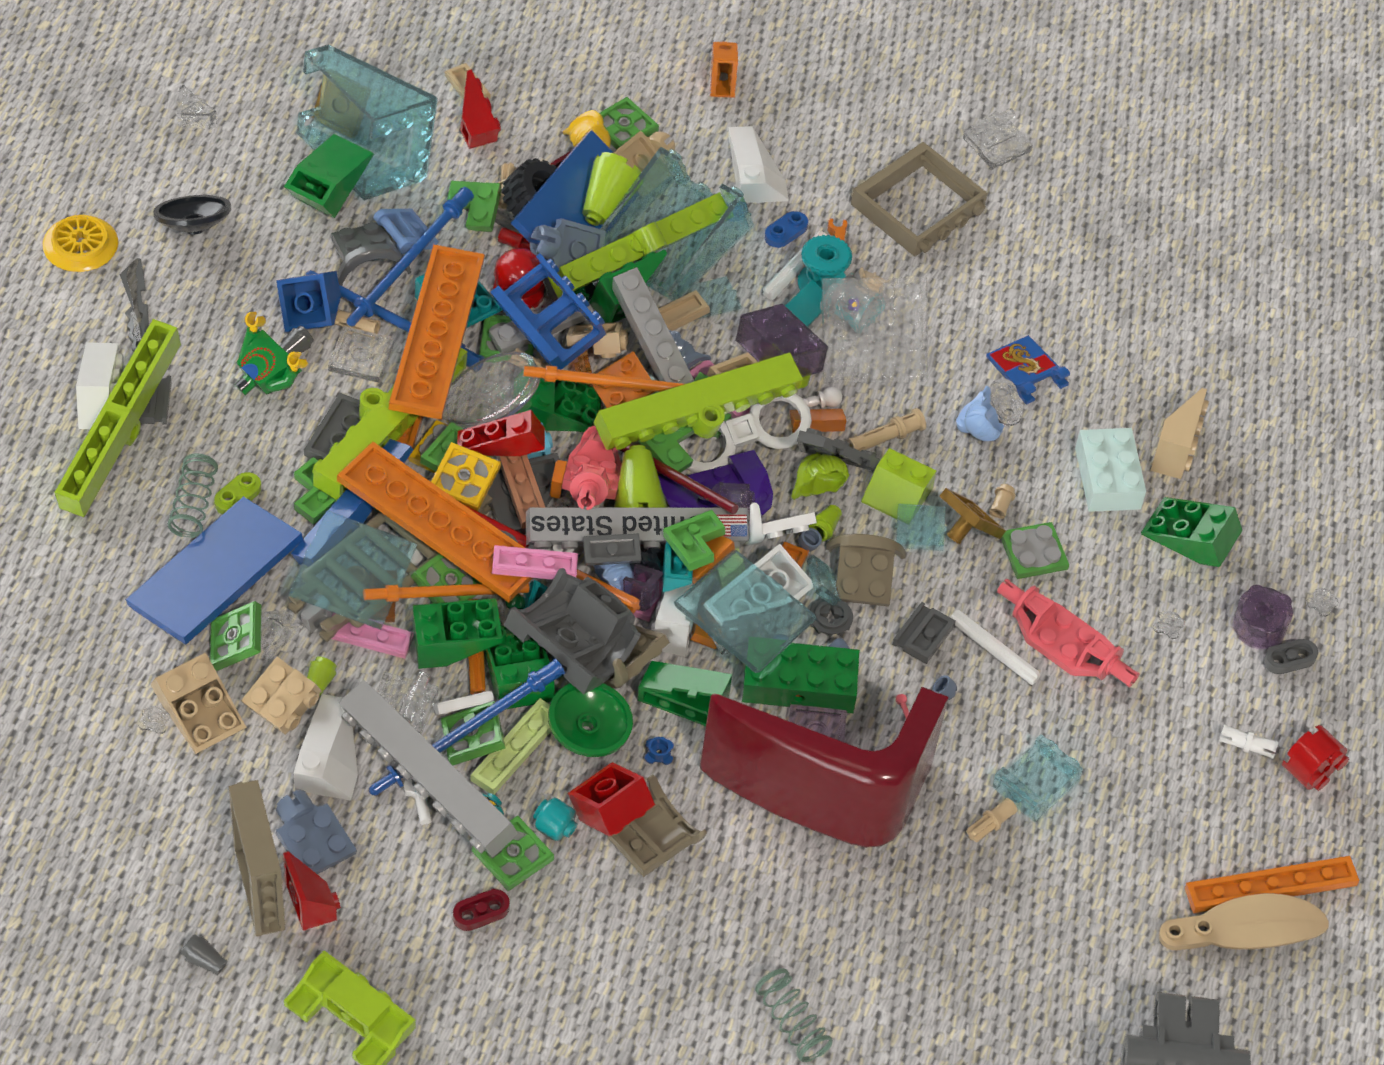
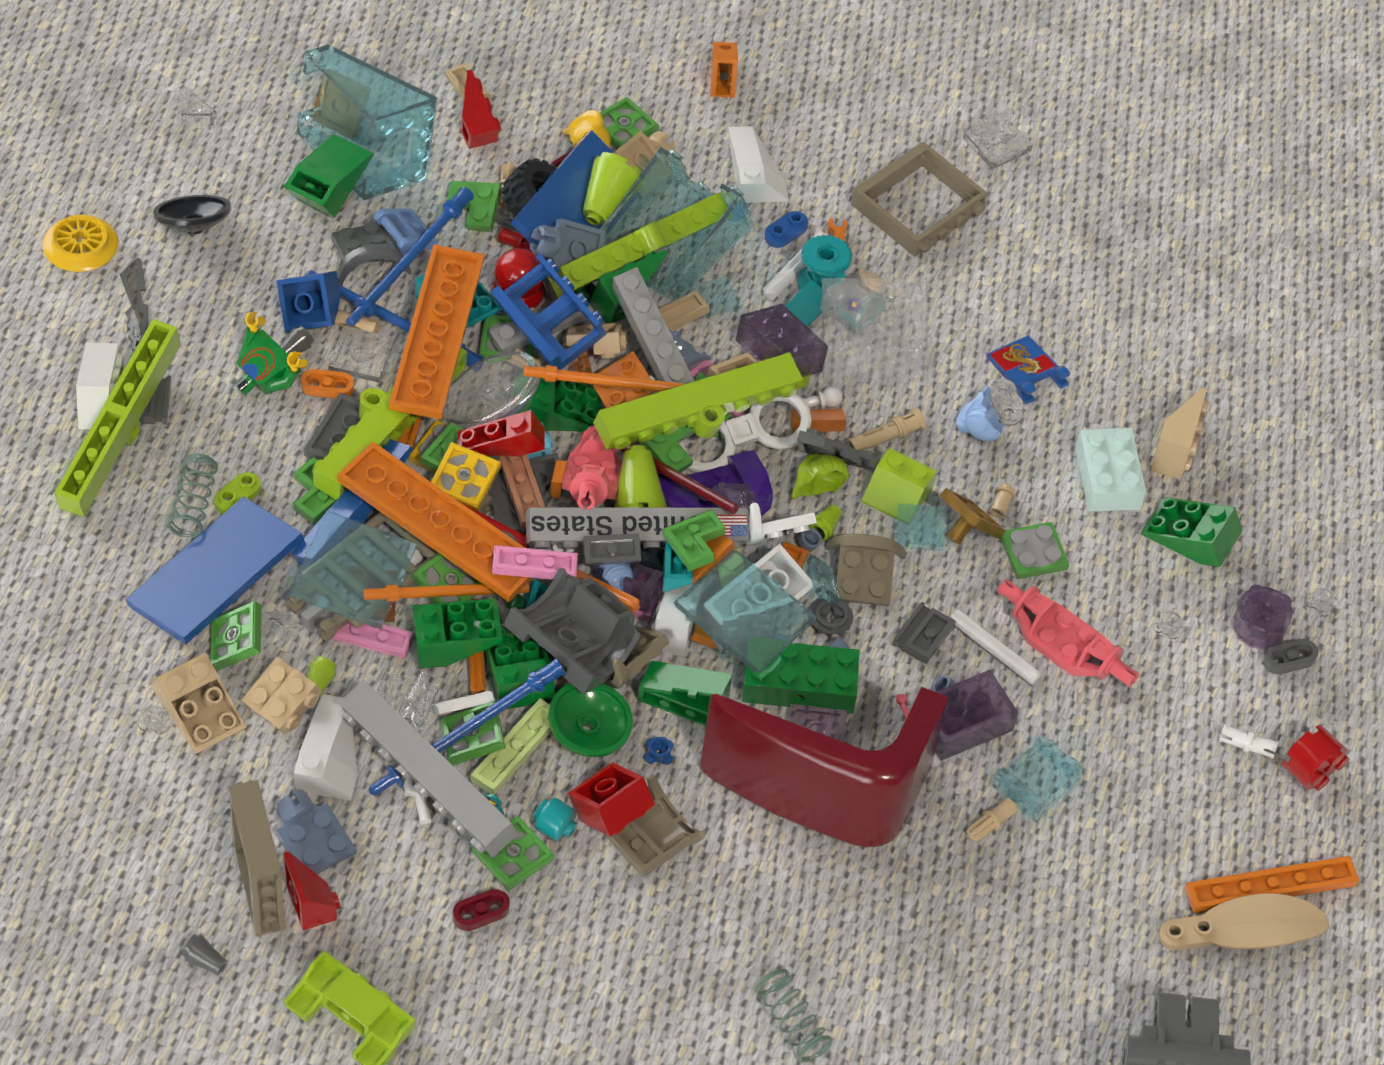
(327, 382): none -> orange plate
(974, 714): none -> clear purple brick

